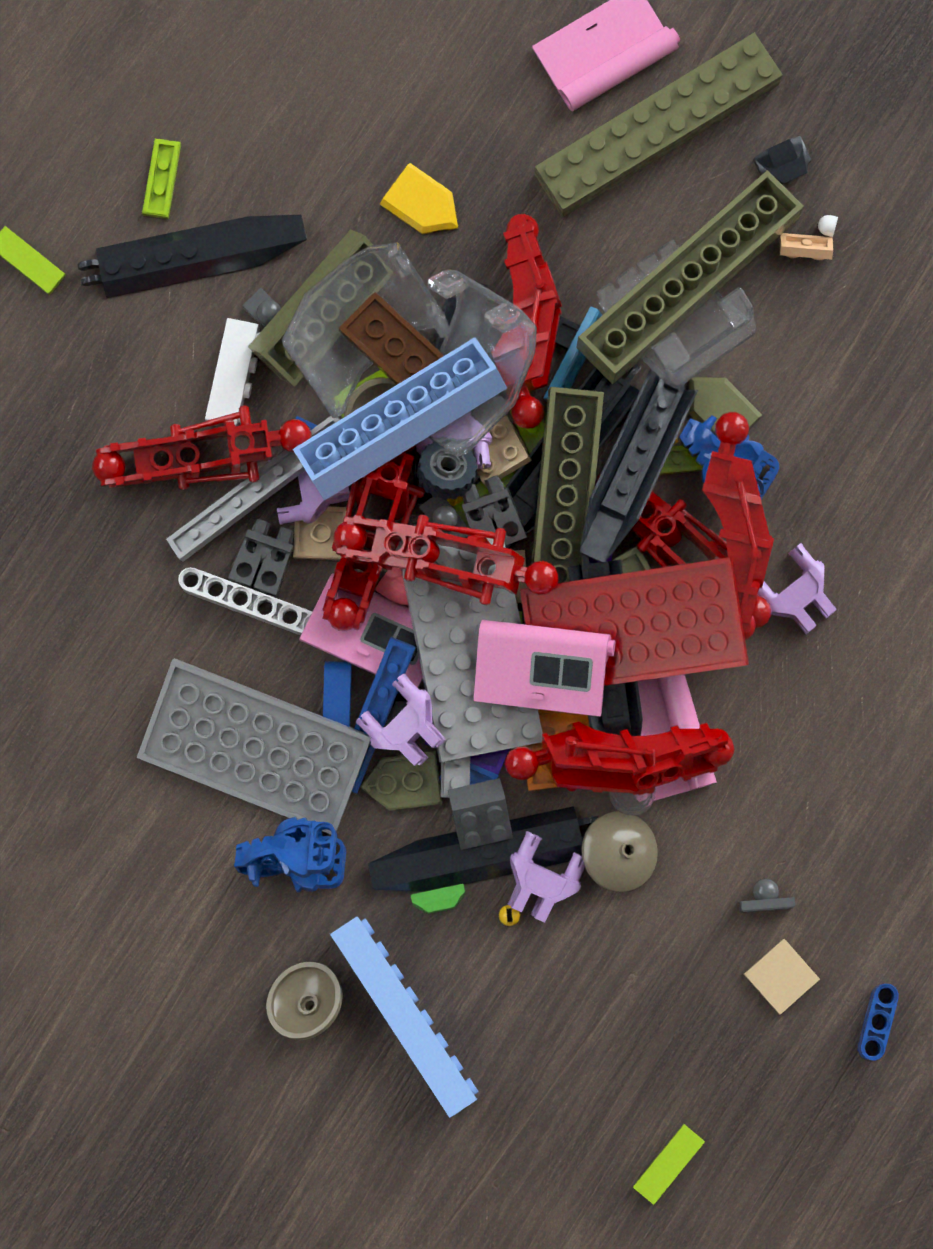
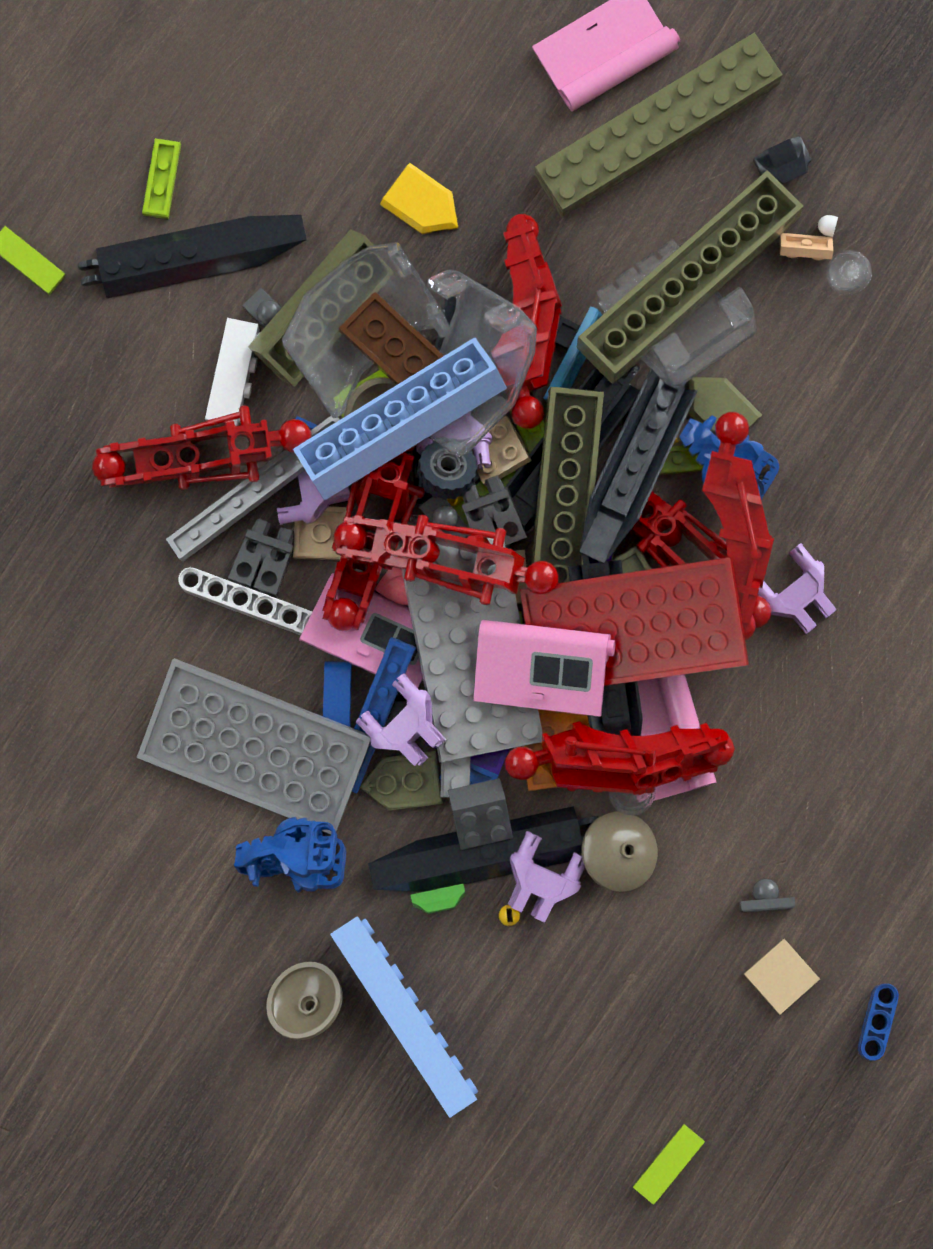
(854, 266): none -> clear hat

